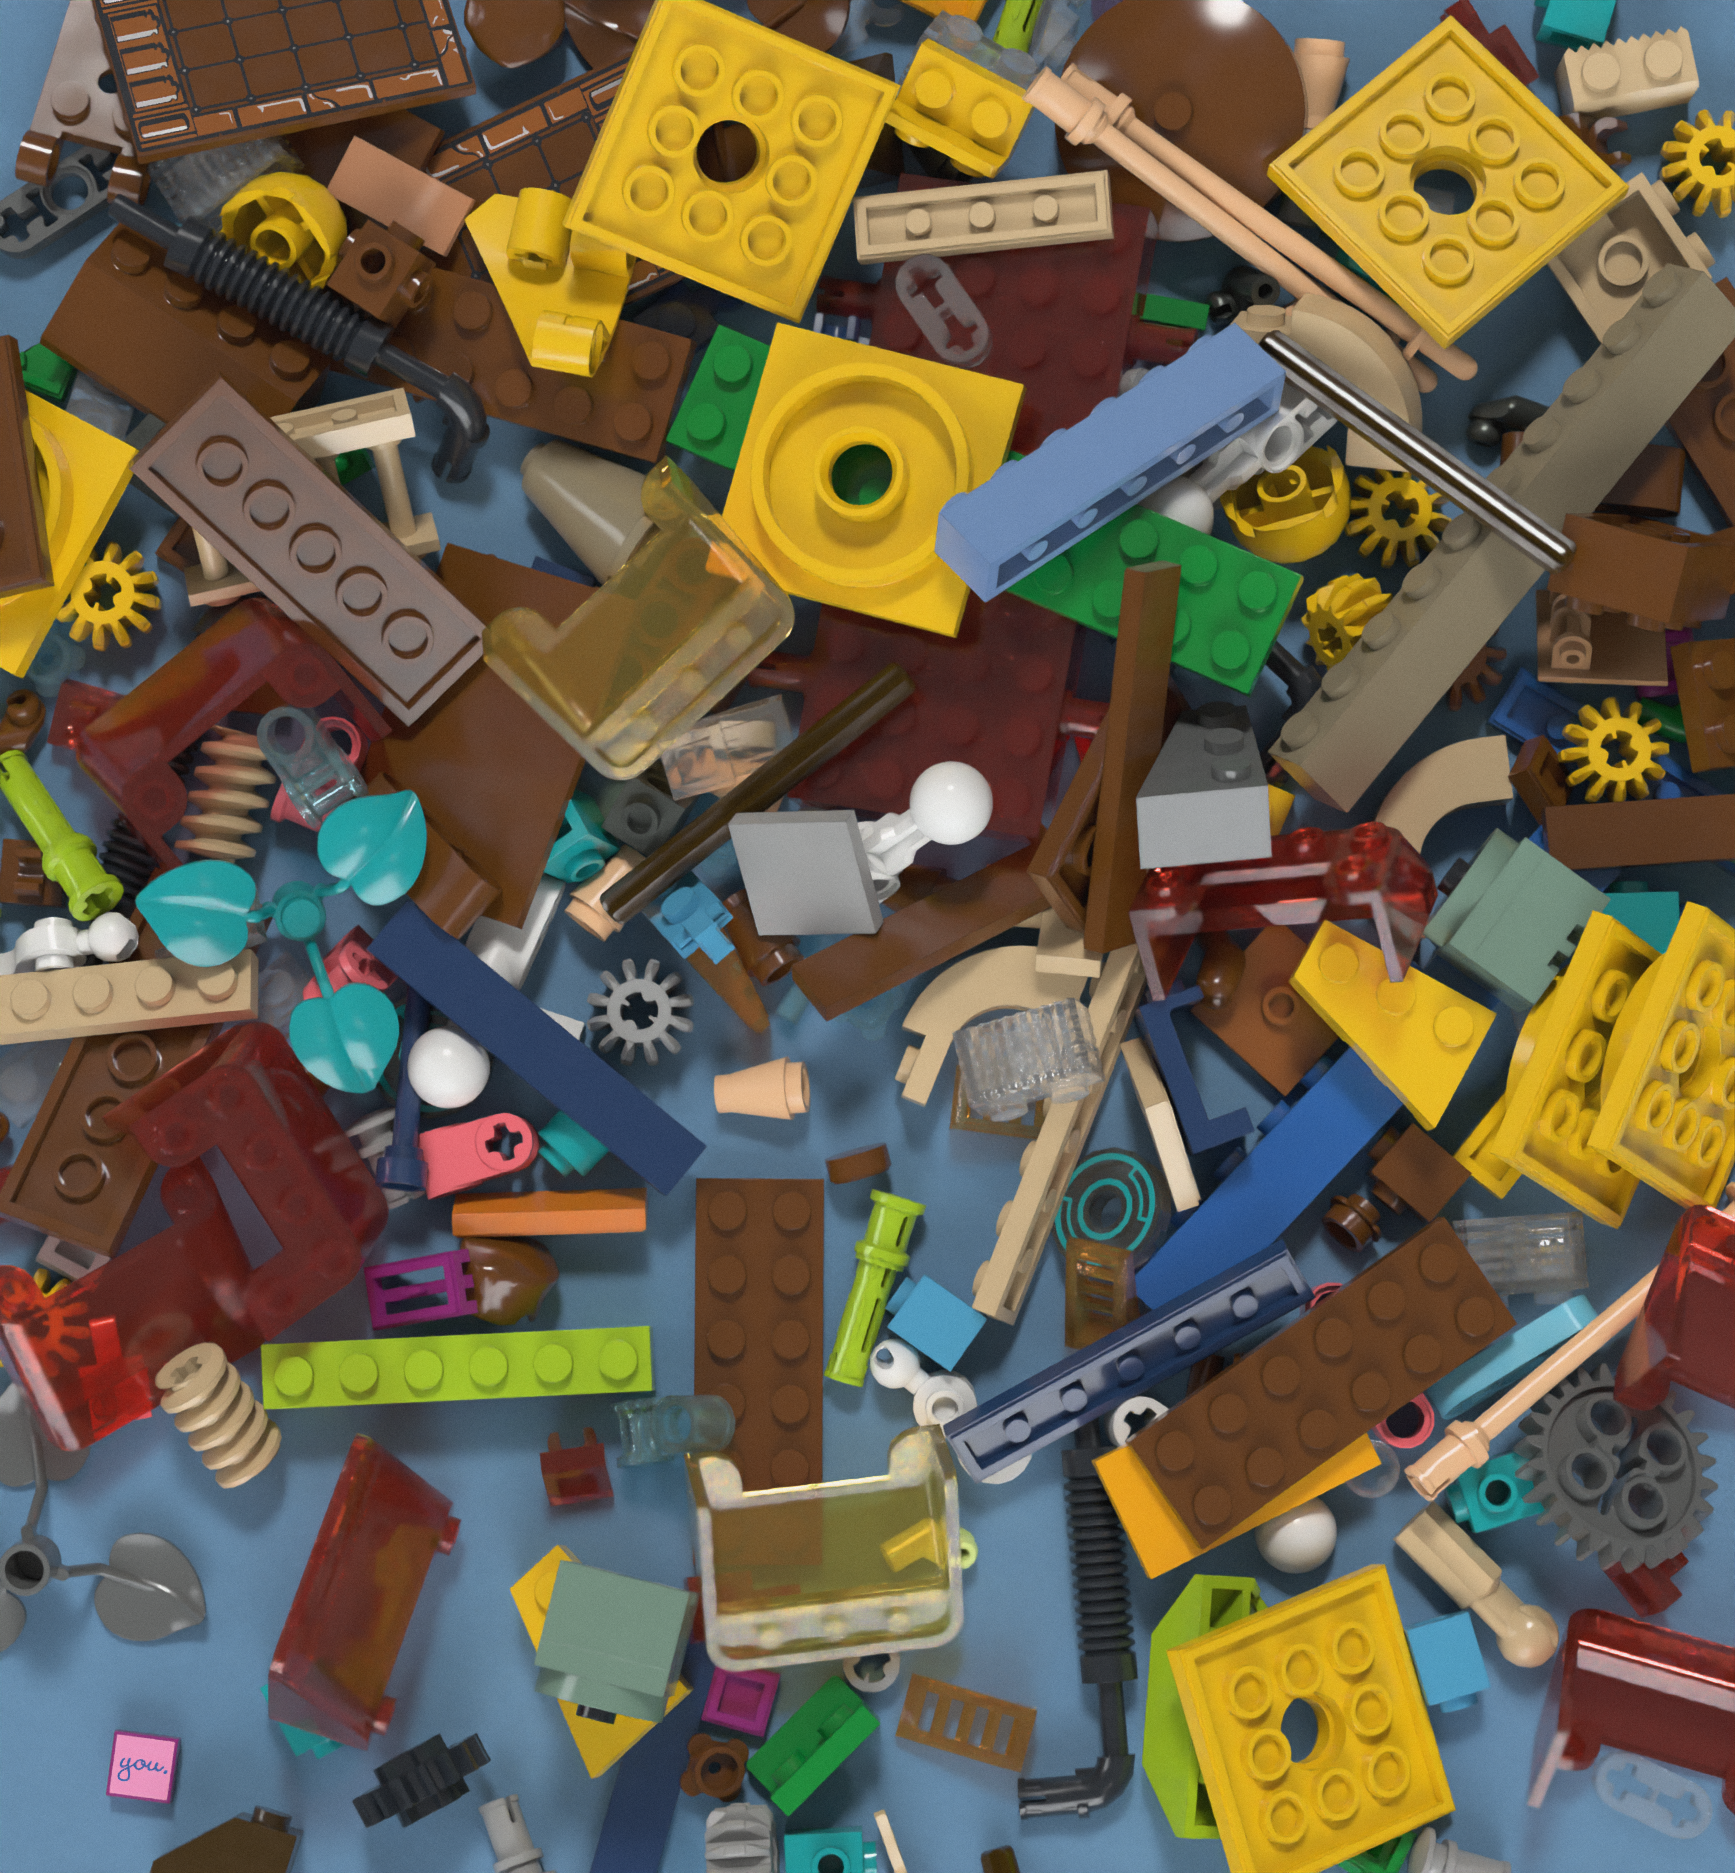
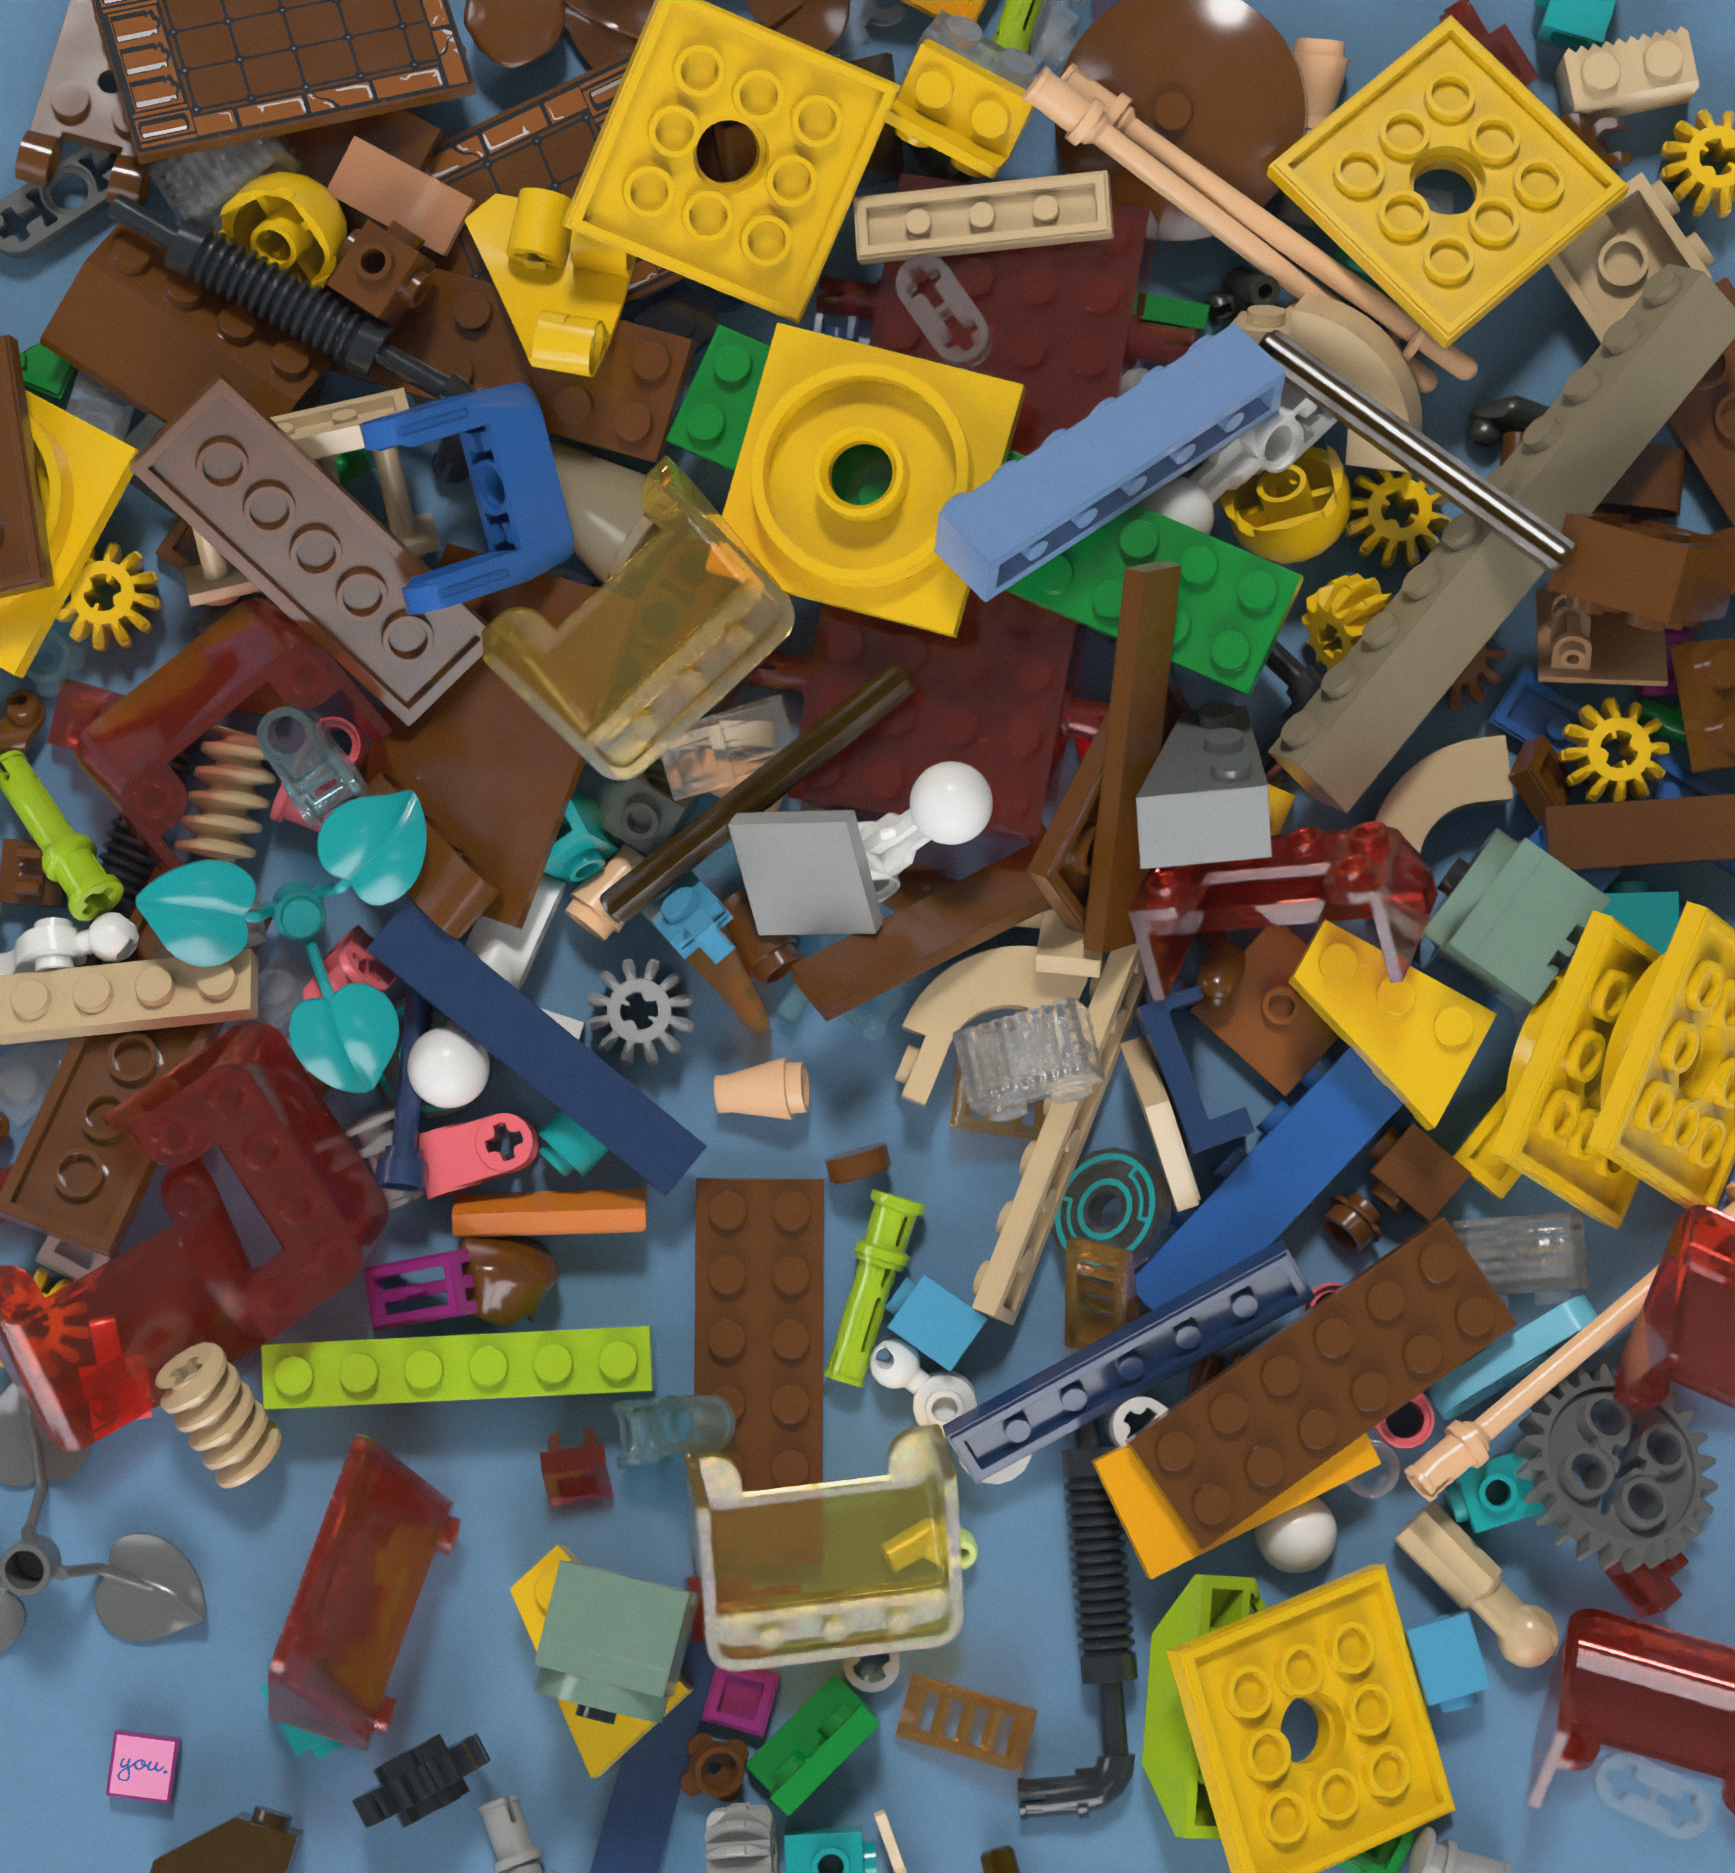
(511, 482): none -> blue connector

